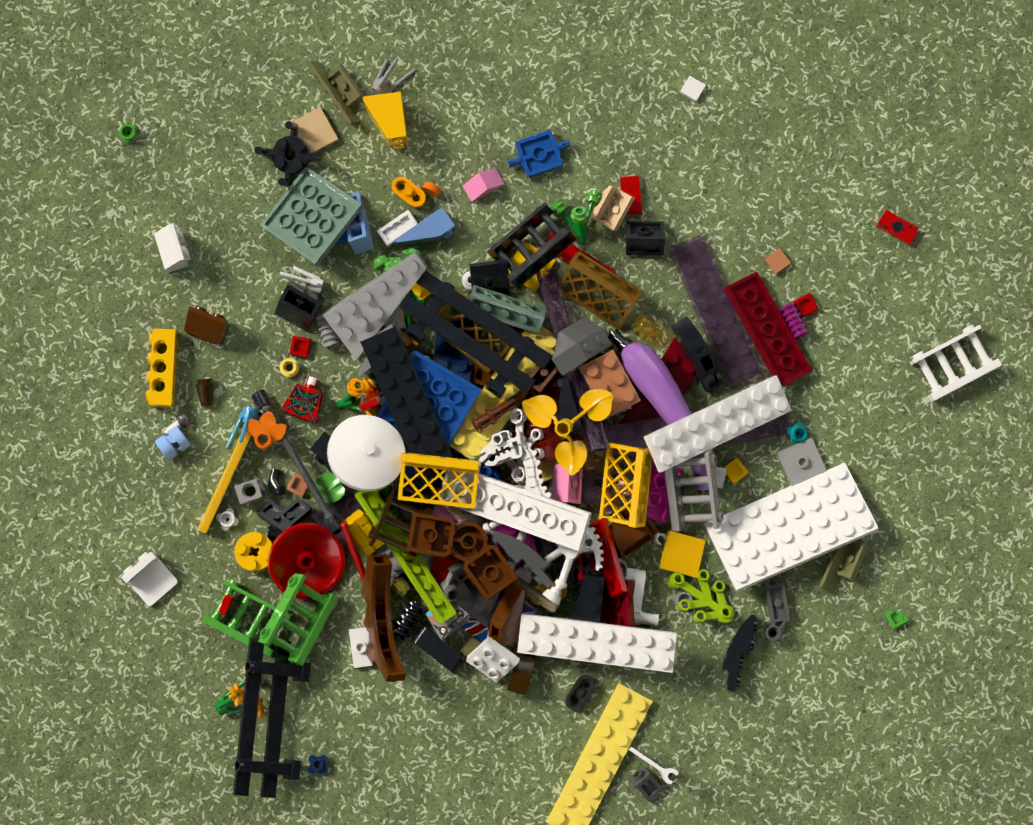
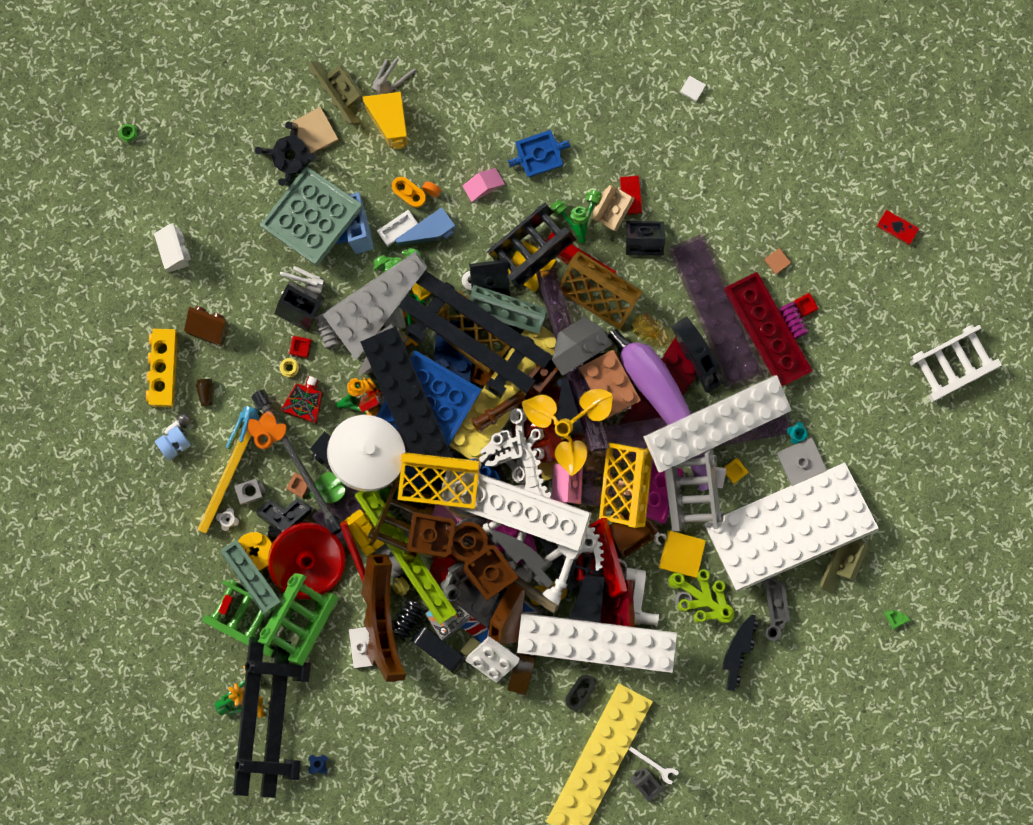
(149, 578): white bracket -> none
(250, 577): none -> sand green fence
(274, 484): black arm -> none

